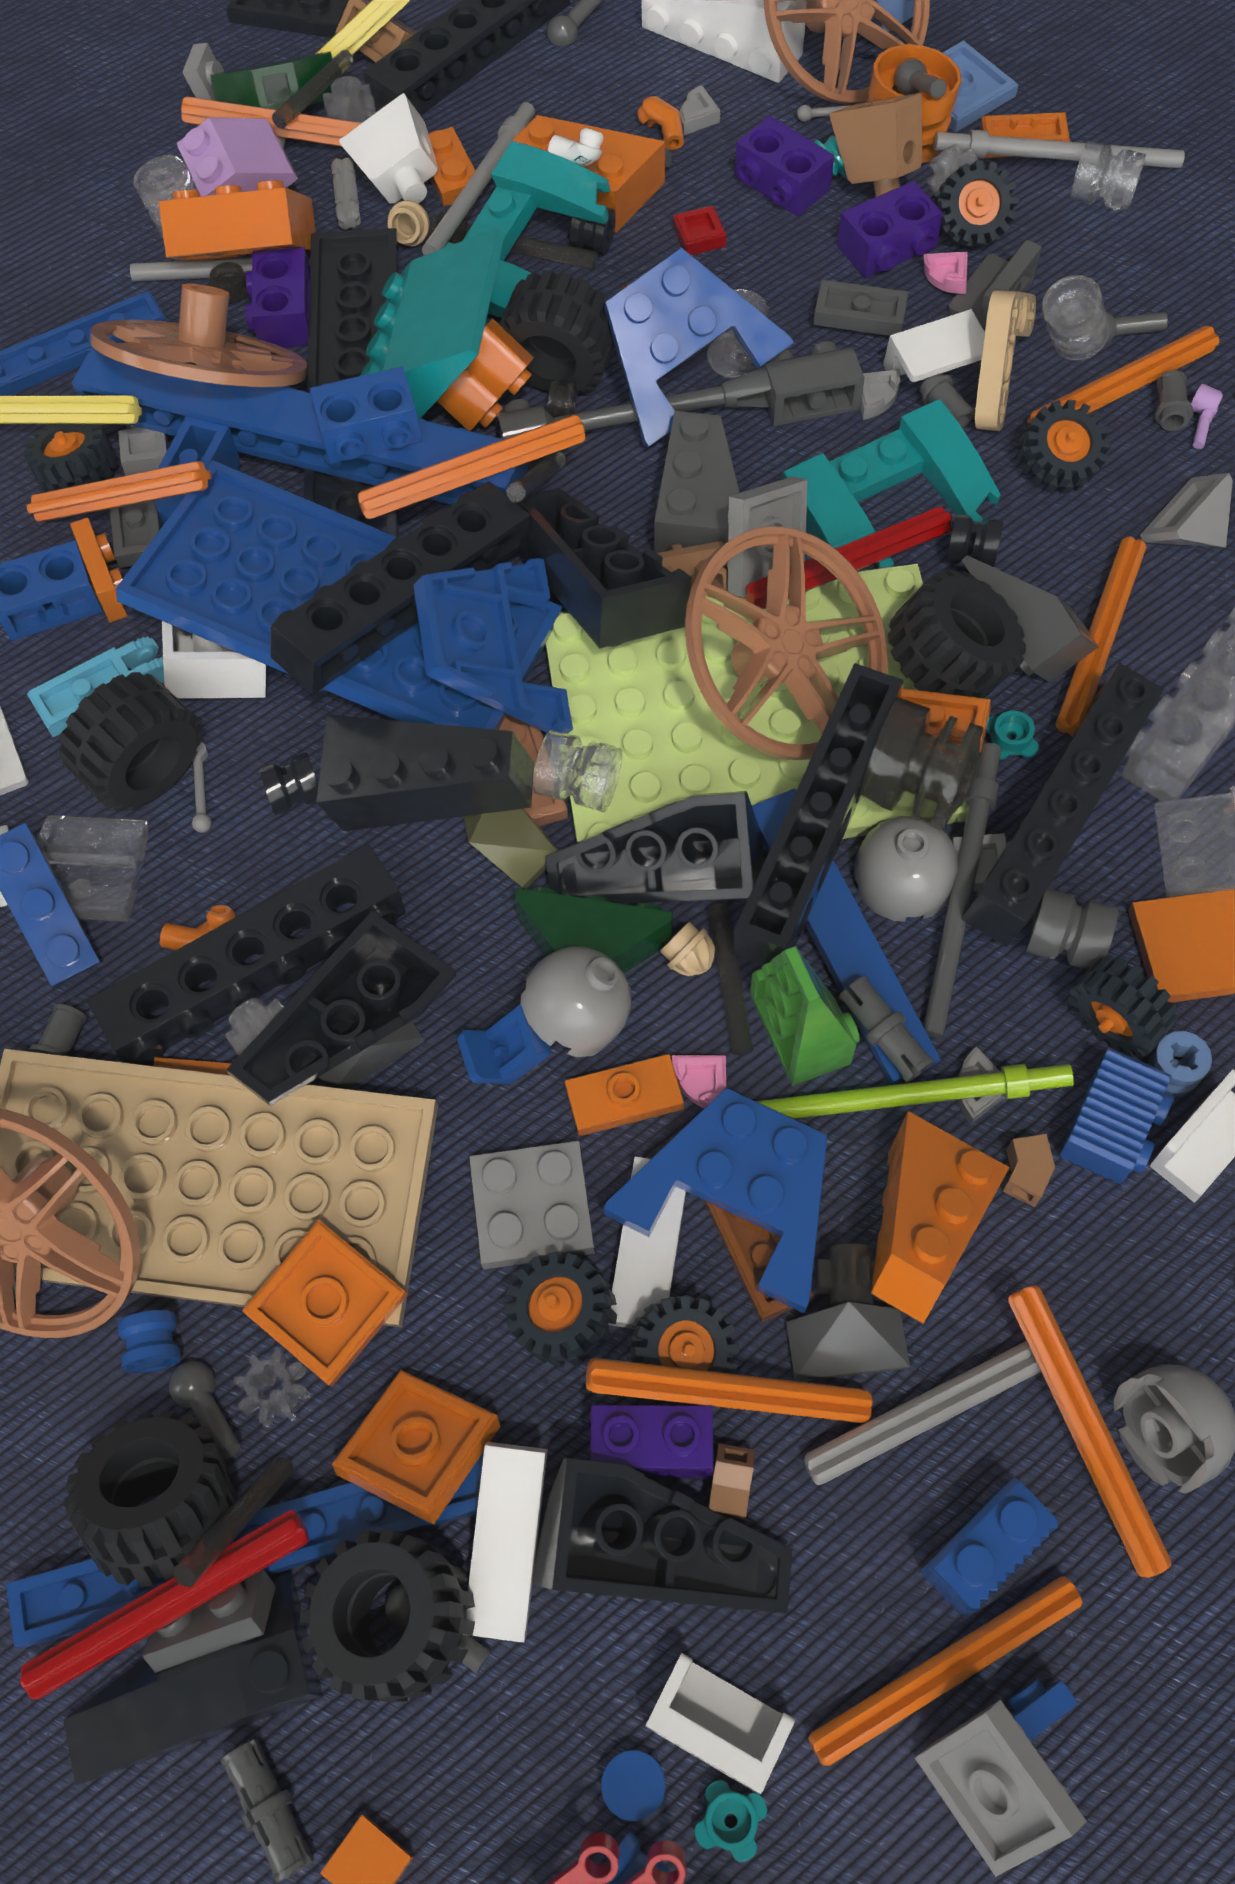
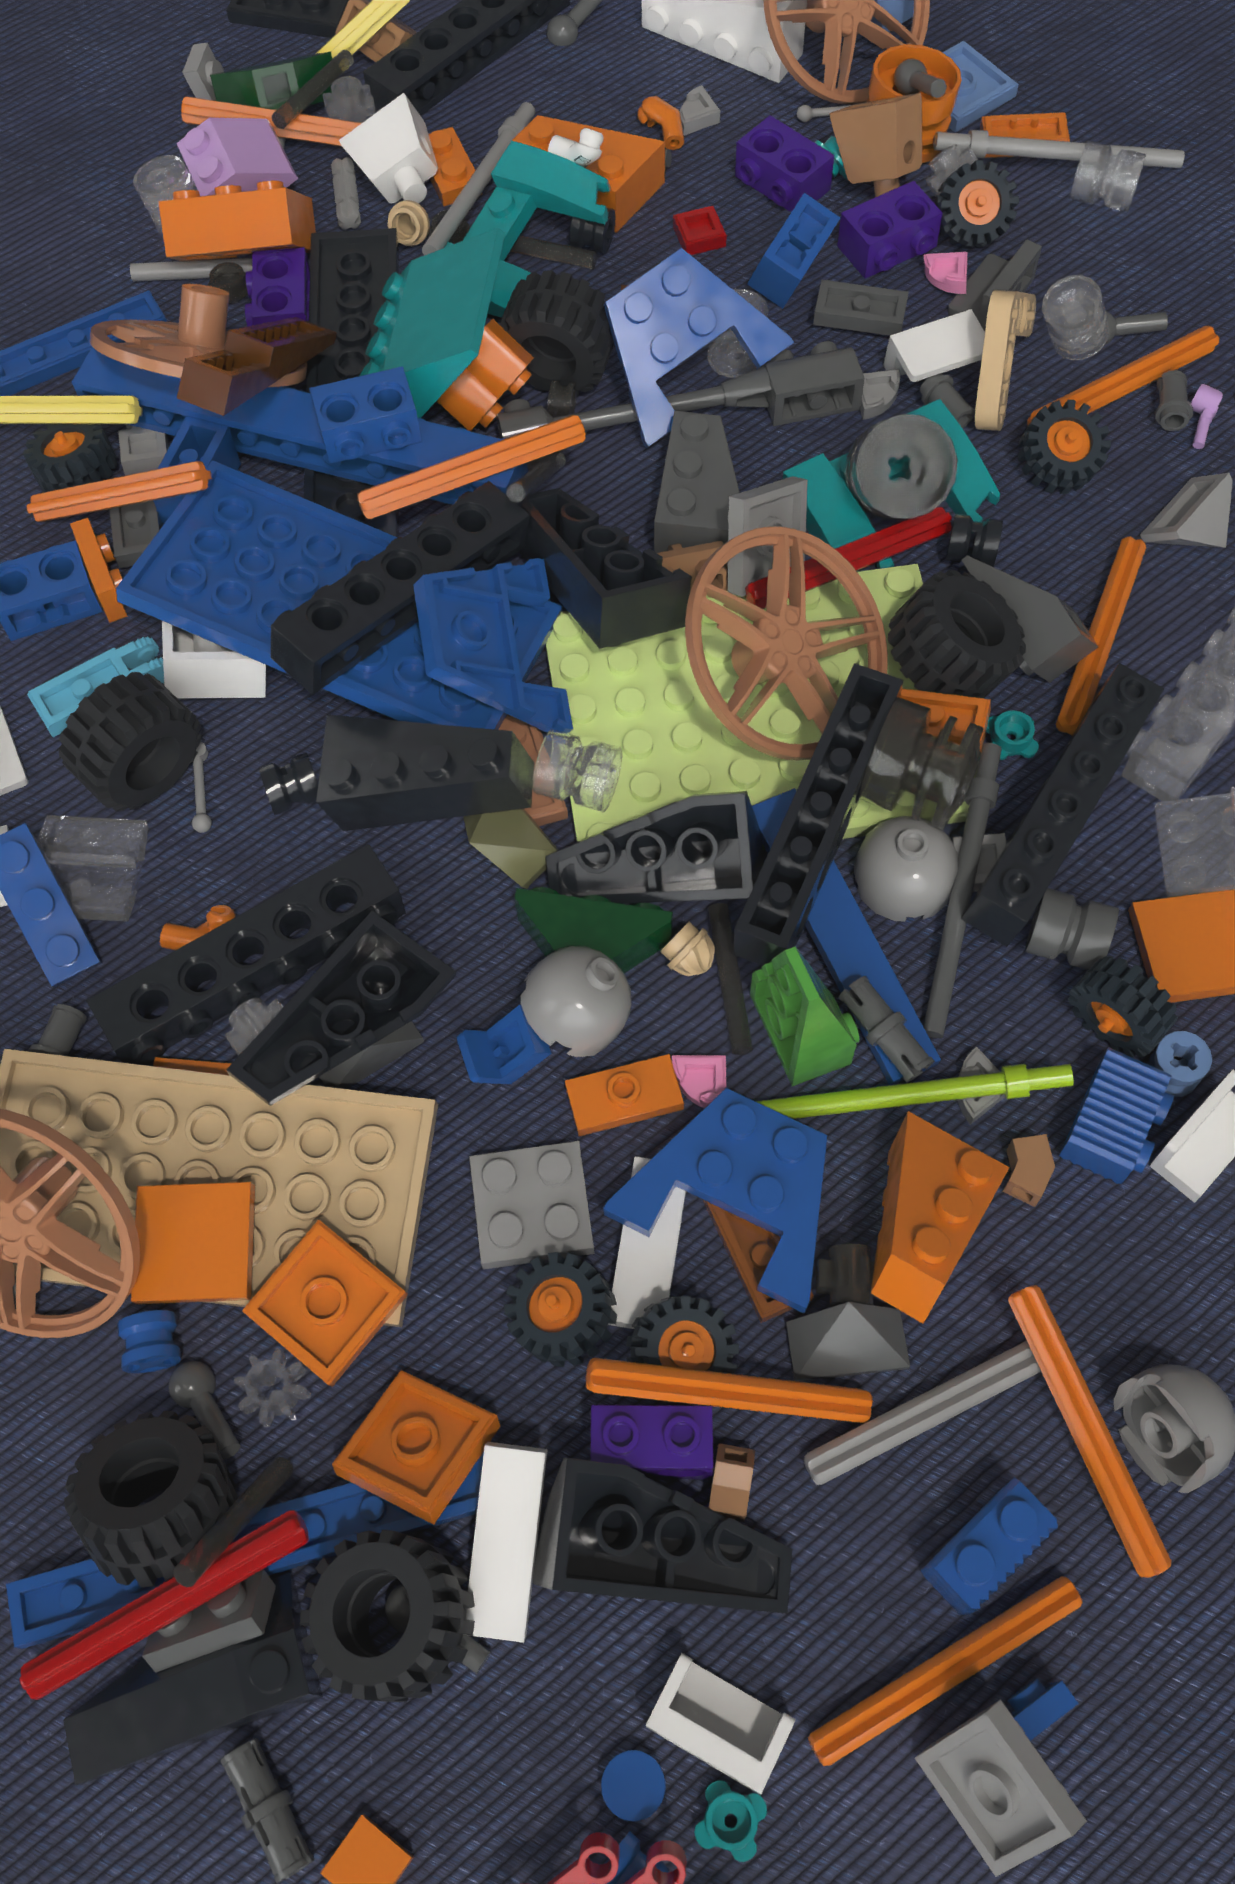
(194, 1242): none -> orange tile
(250, 362): none -> reddish brown slope
(793, 250): none -> blue brick
(927, 467): none -> clear smoke wheel

